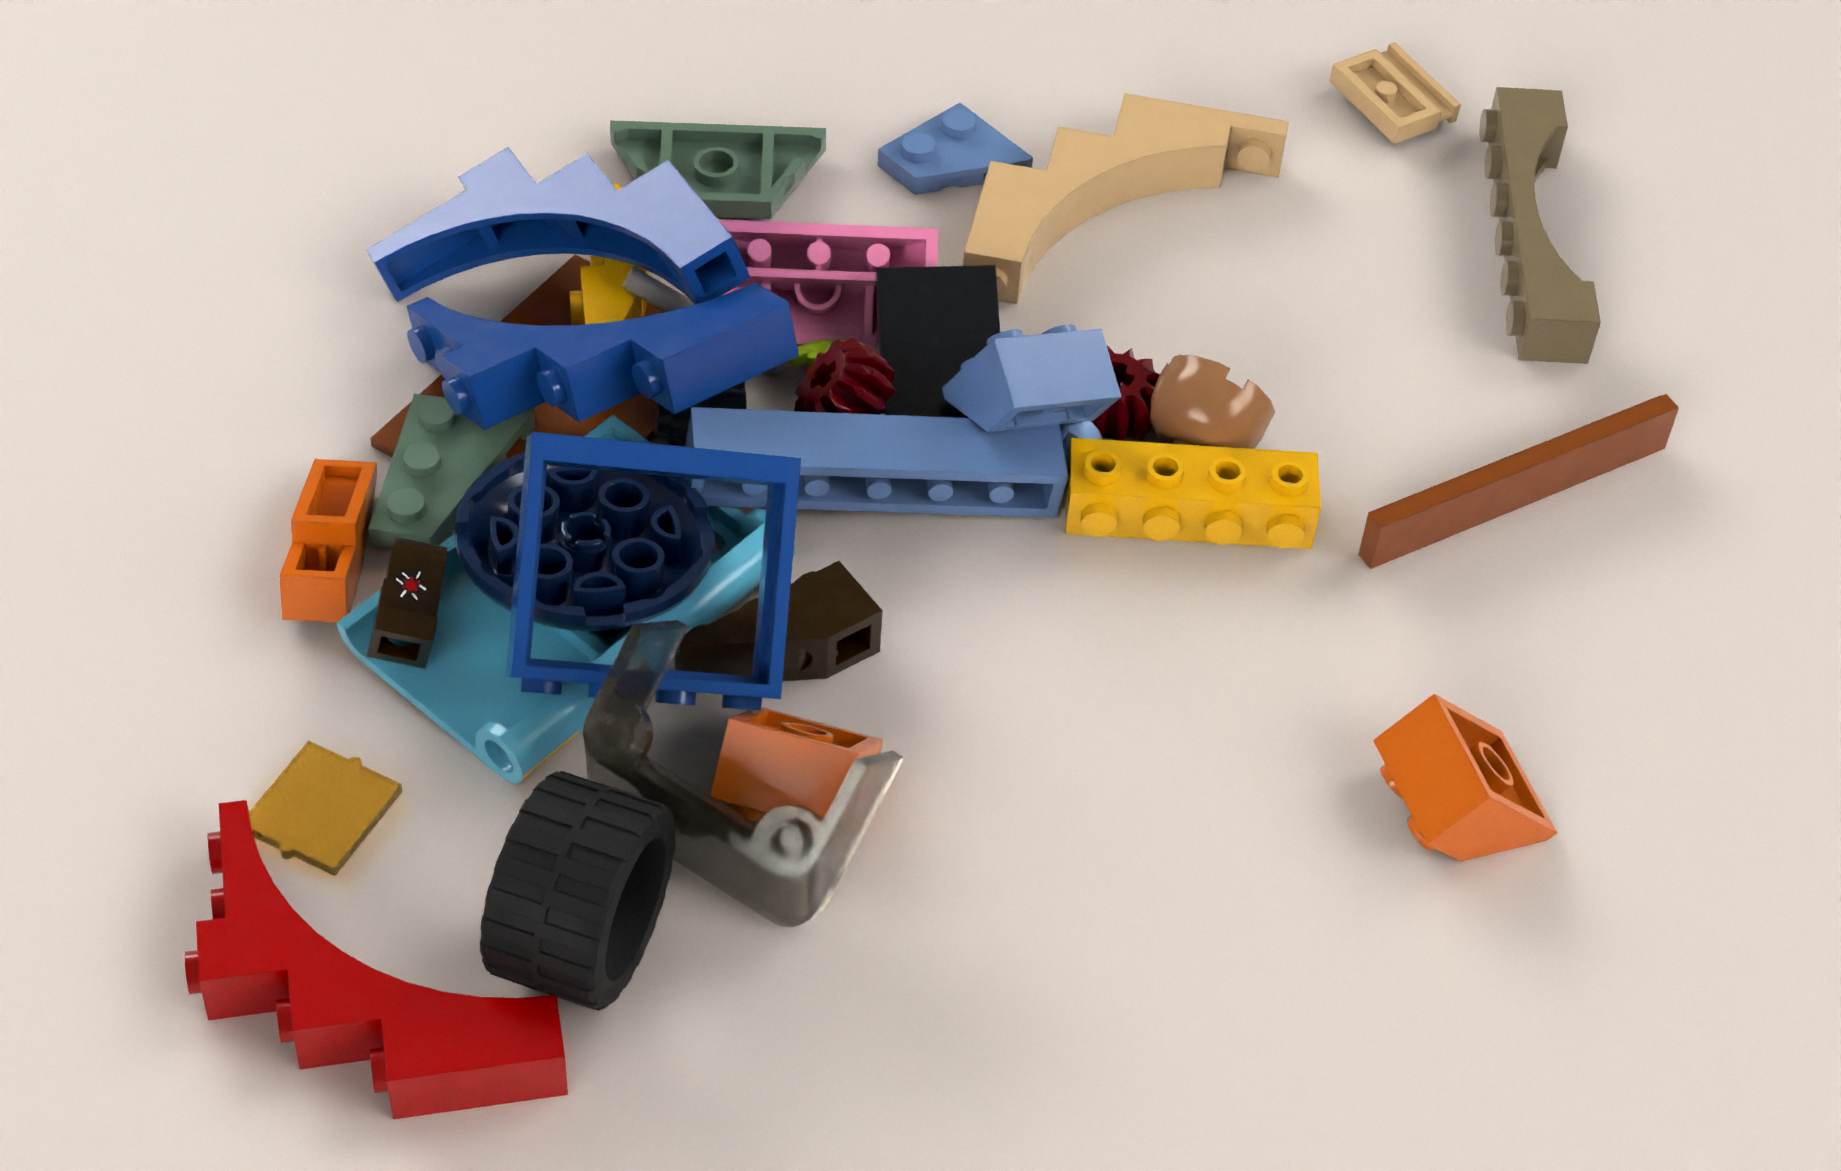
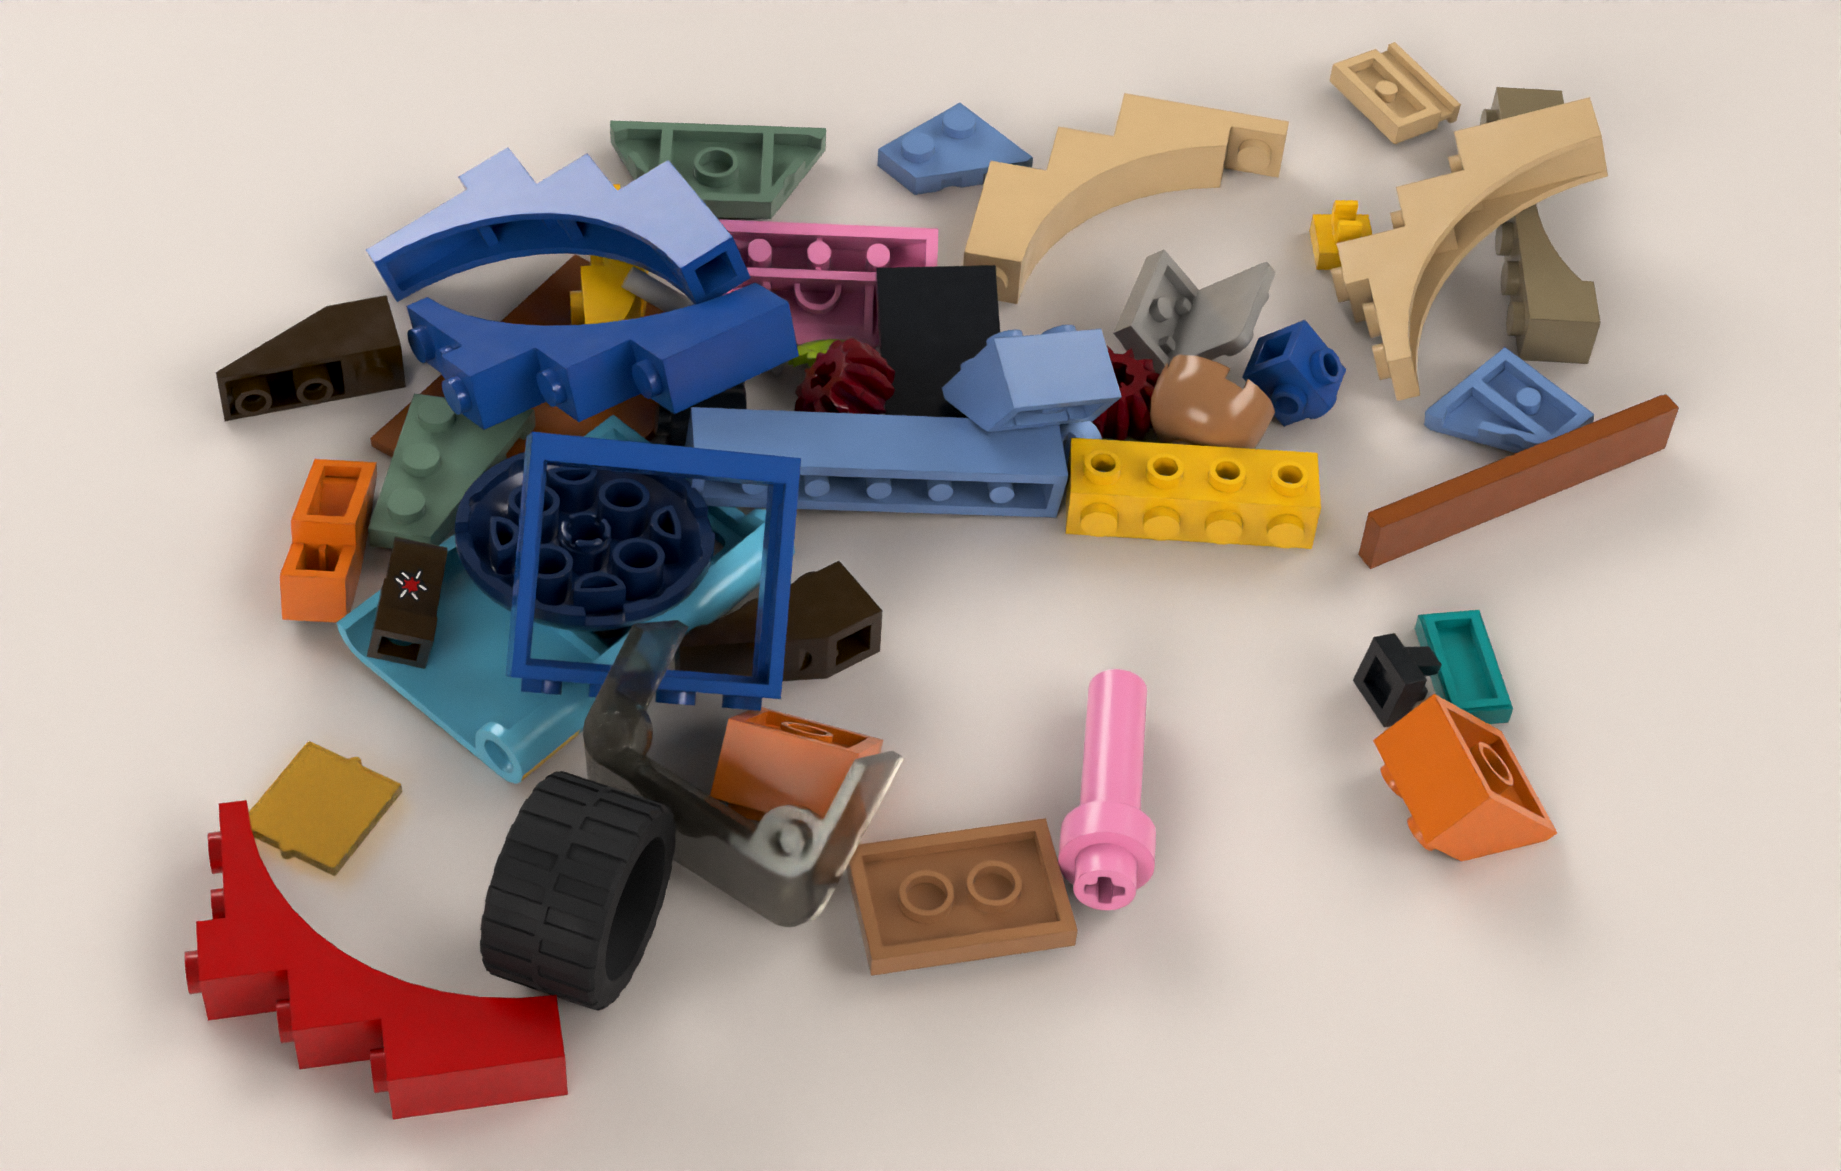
(322, 359): none -> dark brown slope
(960, 896): none -> medium nougat plate
(1108, 839): none -> bright pink piece
(1175, 318): none -> light grey bracket
(1296, 372): none -> blue brick
(1333, 228): none -> yellow tile
(1394, 677): none -> black tile
(1442, 218): none -> tan arch
(1469, 666): none -> teal tile
(1506, 407): none -> medium blue wing

